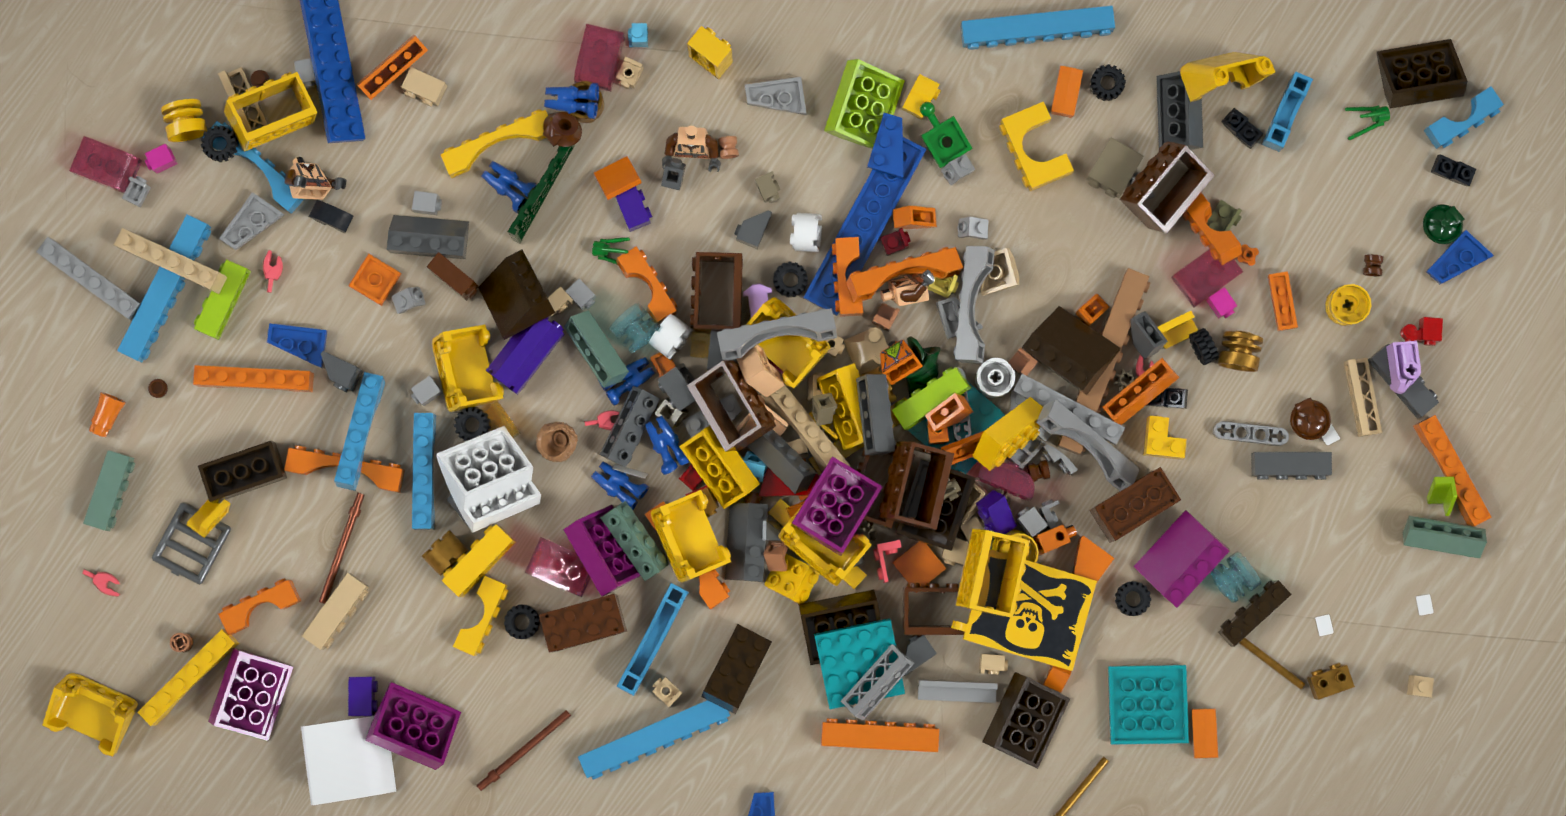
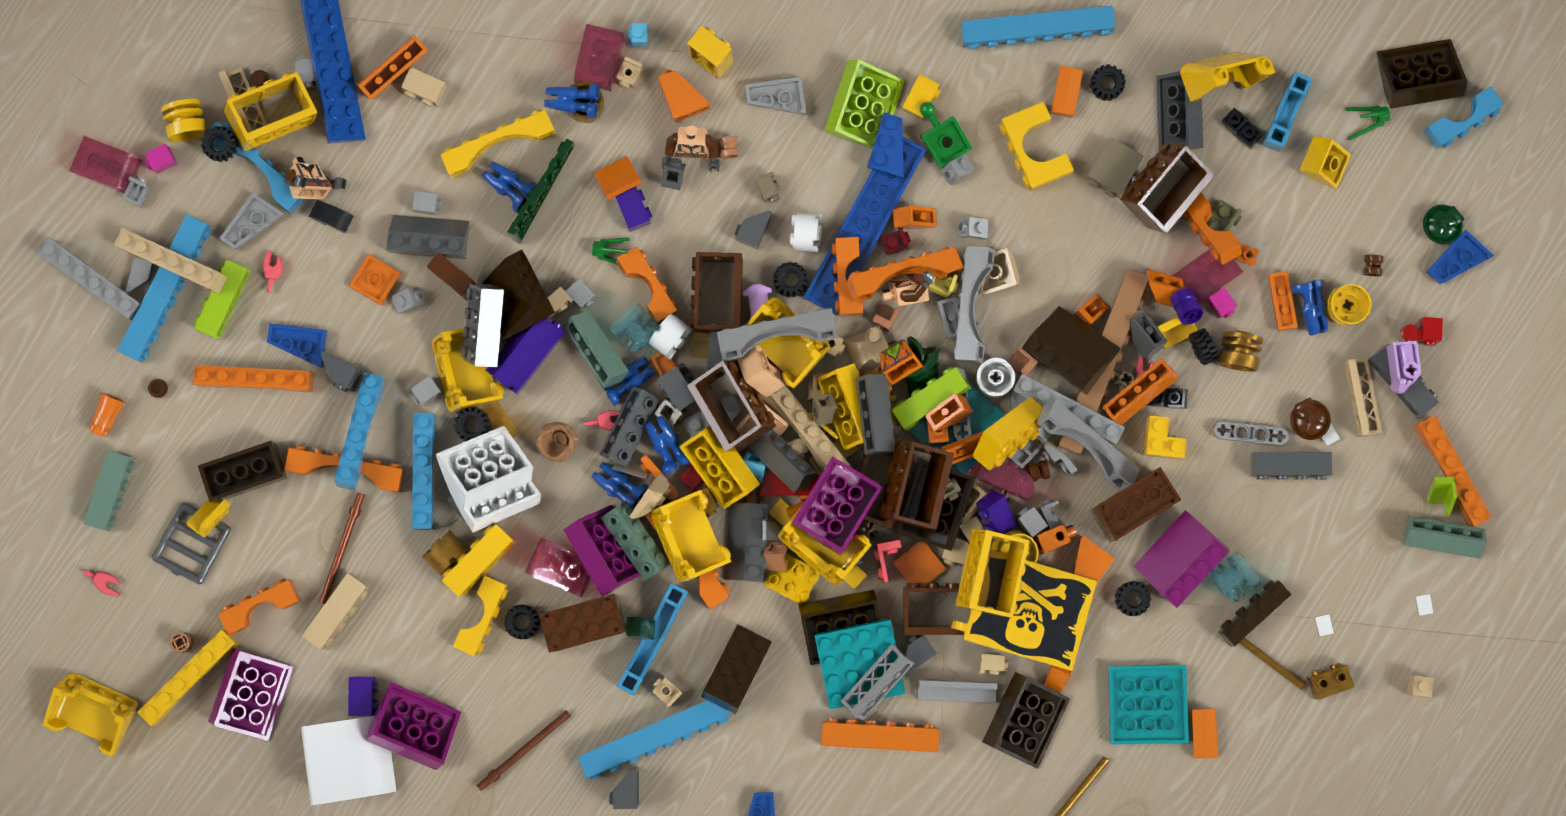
(139, 274): none -> light grey tile
(482, 325): none -> brick
(562, 129): reddish brown piece -> none
(626, 793): none -> dark grey slope
(640, 628): none -> clear green brick
(648, 466): none -> orange plate
(653, 497): none -> tan slope
(681, 96): none -> orange slope
(1164, 286): none -> orange slope
(1186, 306): none -> dark purple wheel
(1314, 312): none -> blue piece
(1325, 161): none -> yellow slope
(1453, 171): black slope -> none

